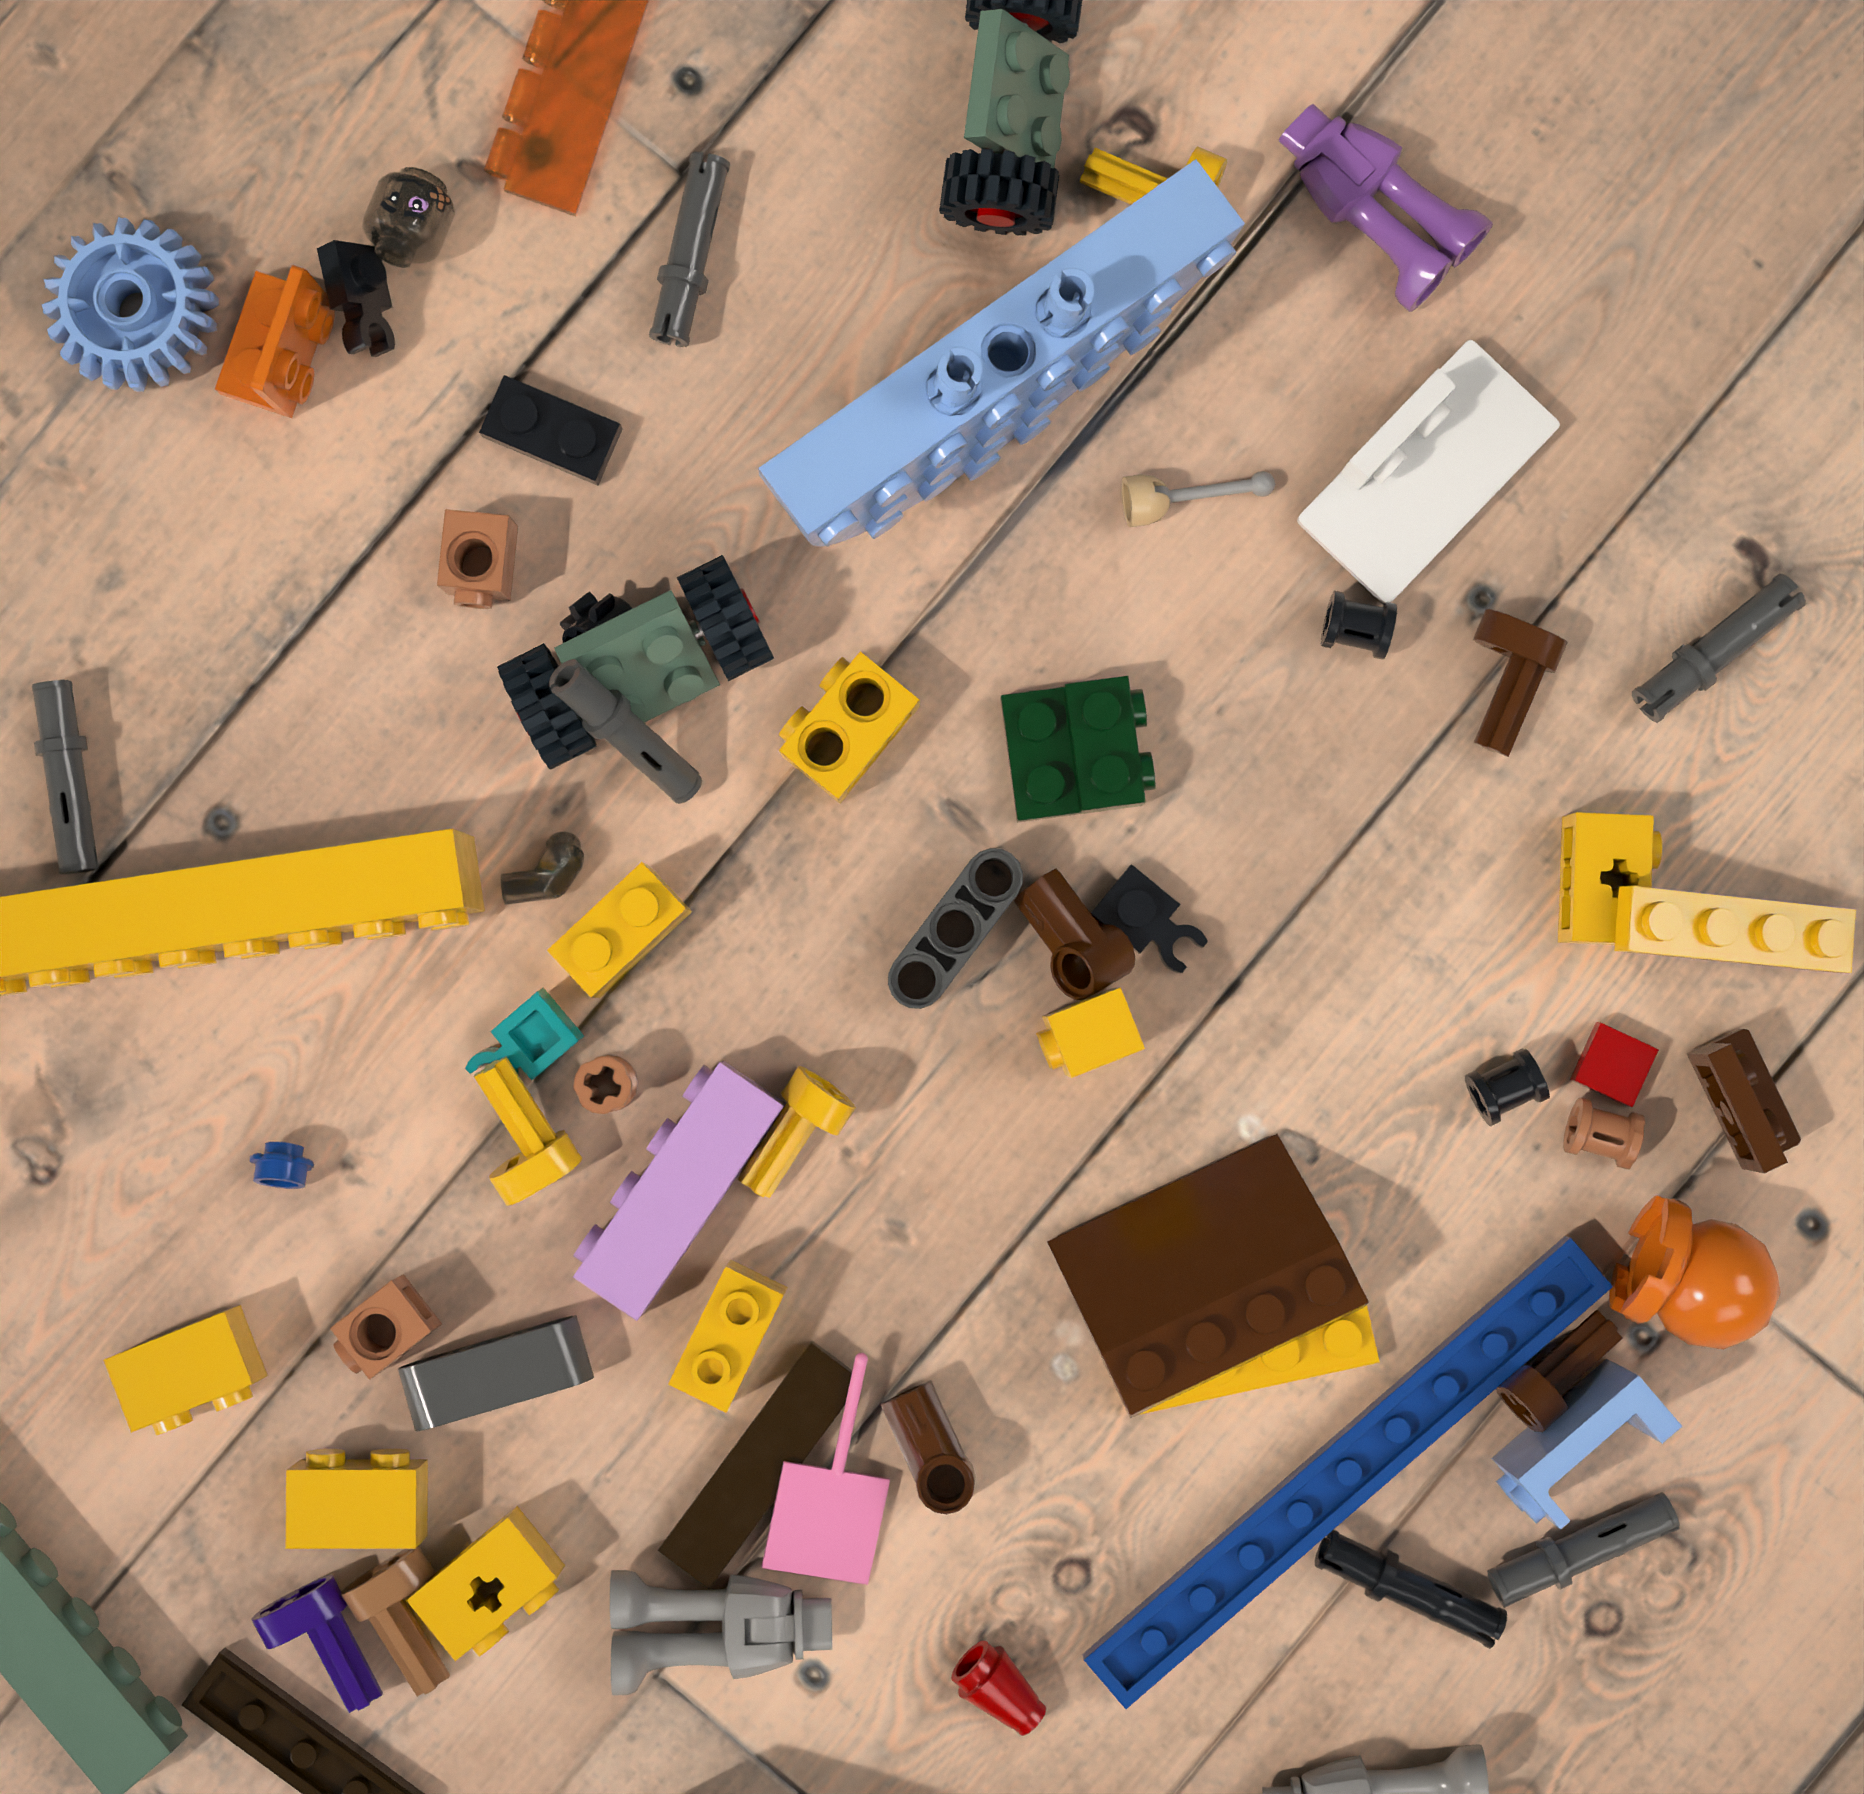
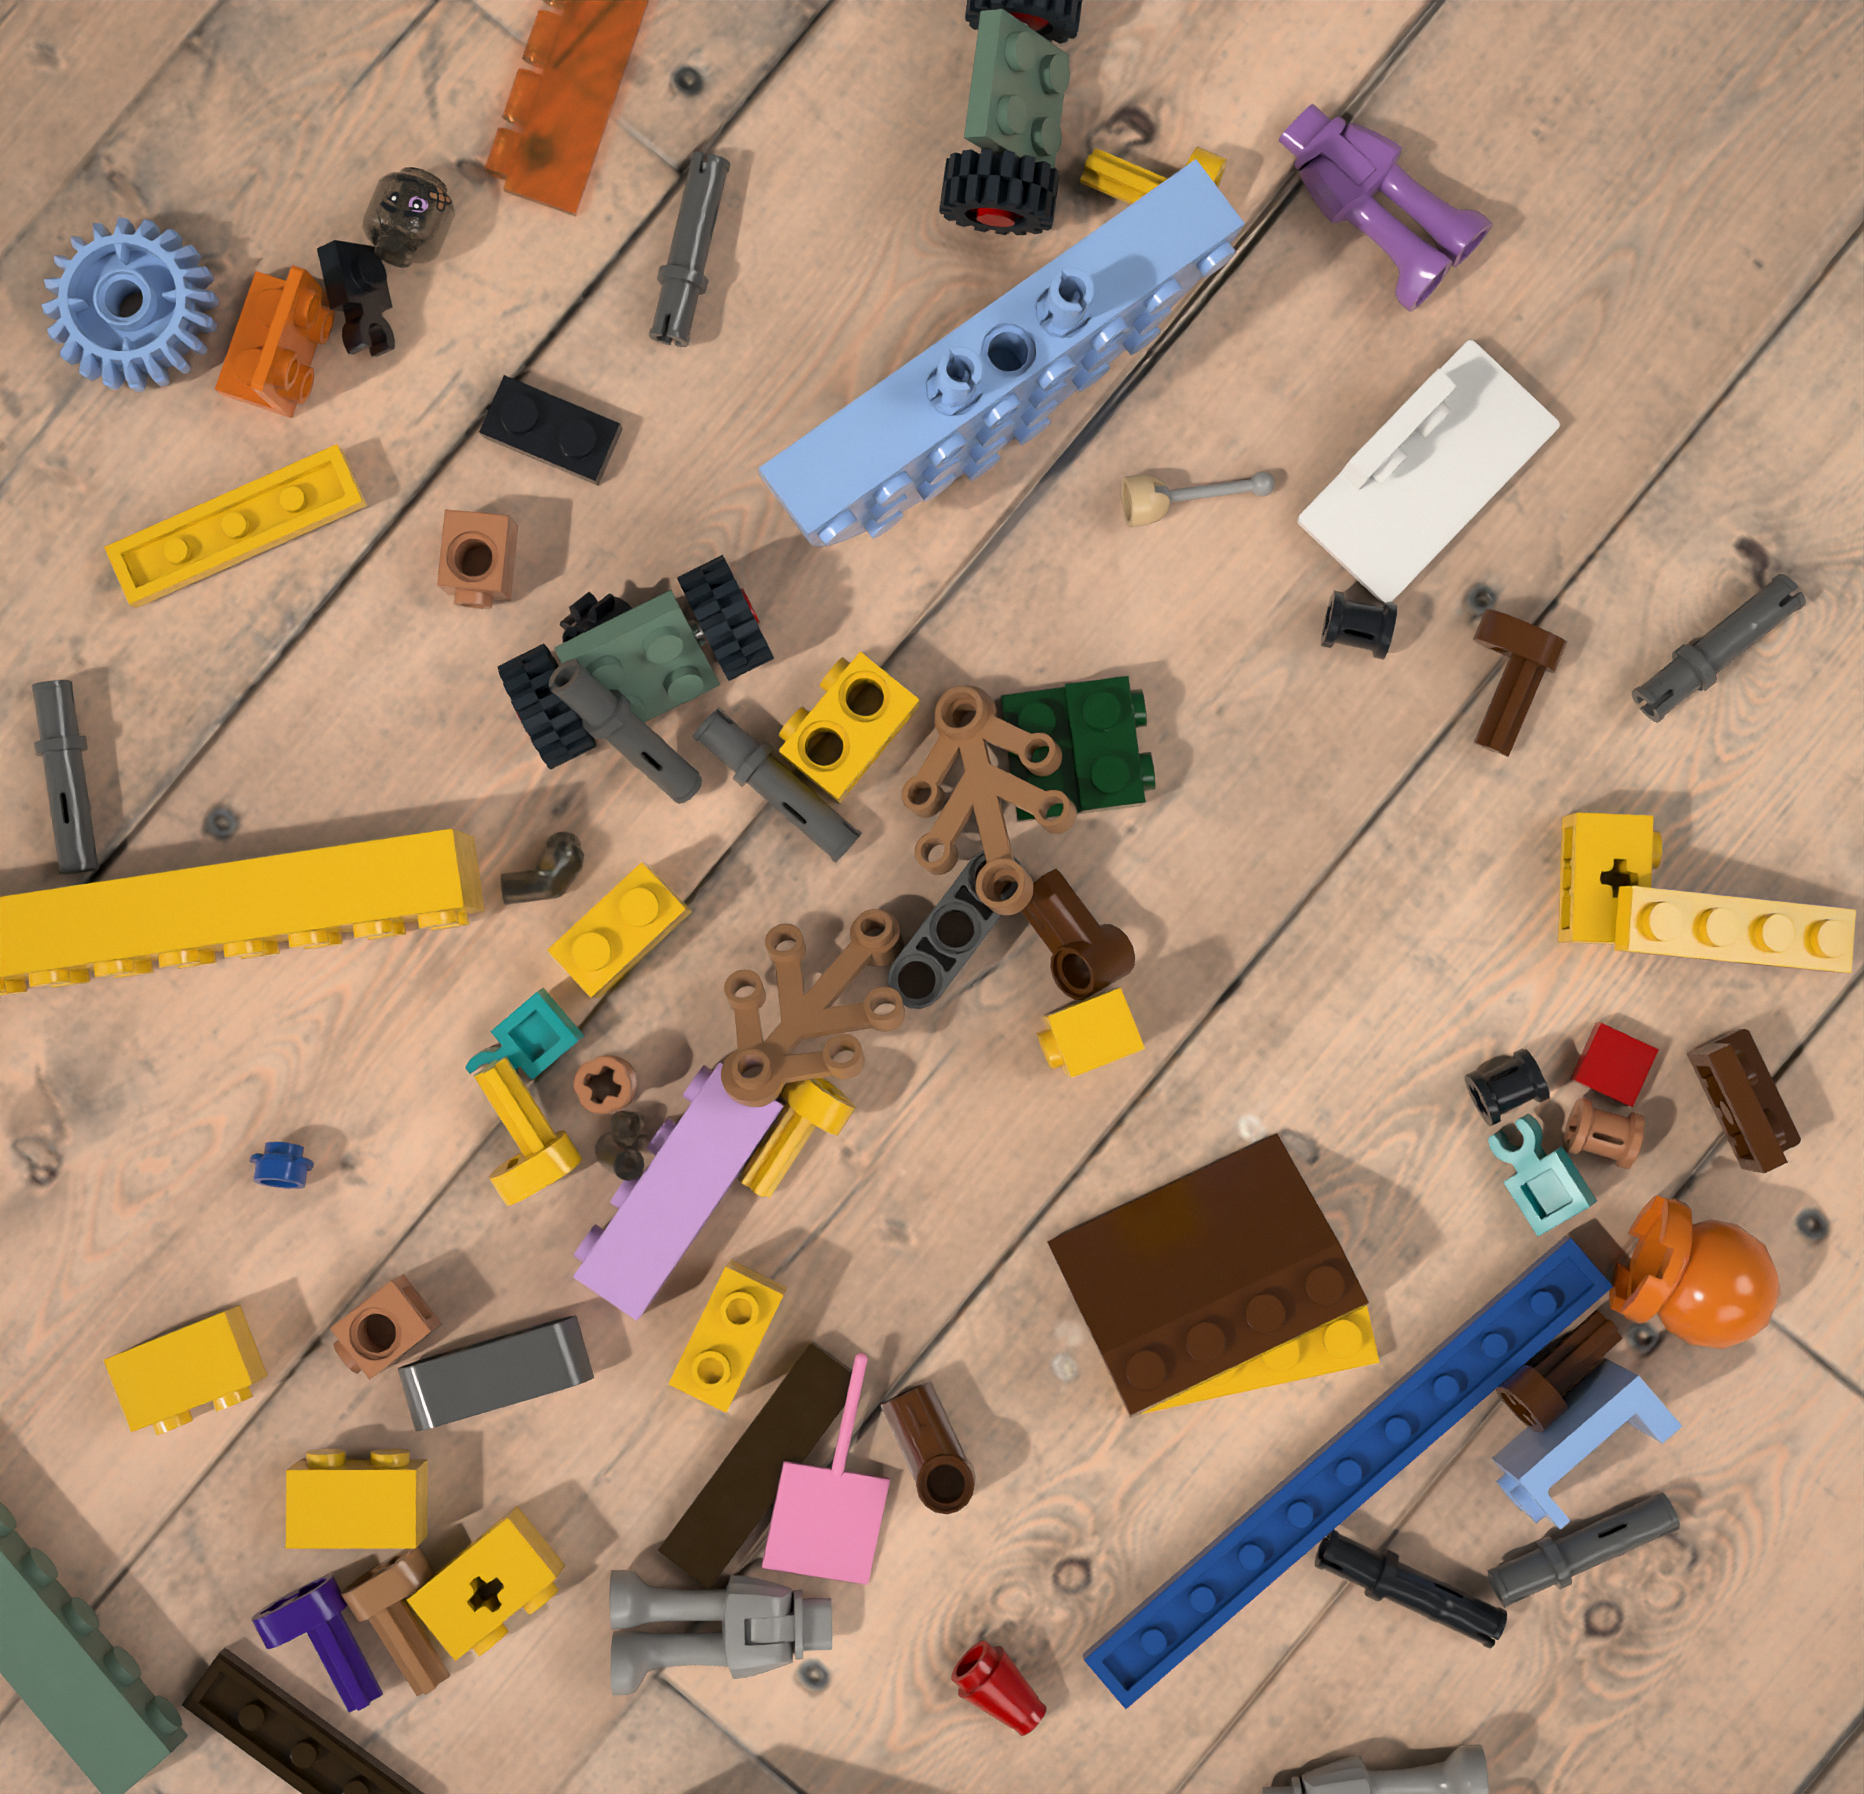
(235, 526): none -> yellow plate
(622, 1147): none -> clear smoke arm
(776, 784): none -> dark grey pin
(809, 1013): none -> medium nougat plant
(981, 792): none -> medium nougat plant
(1143, 915): black plate -> none
(1545, 1185): none -> plate

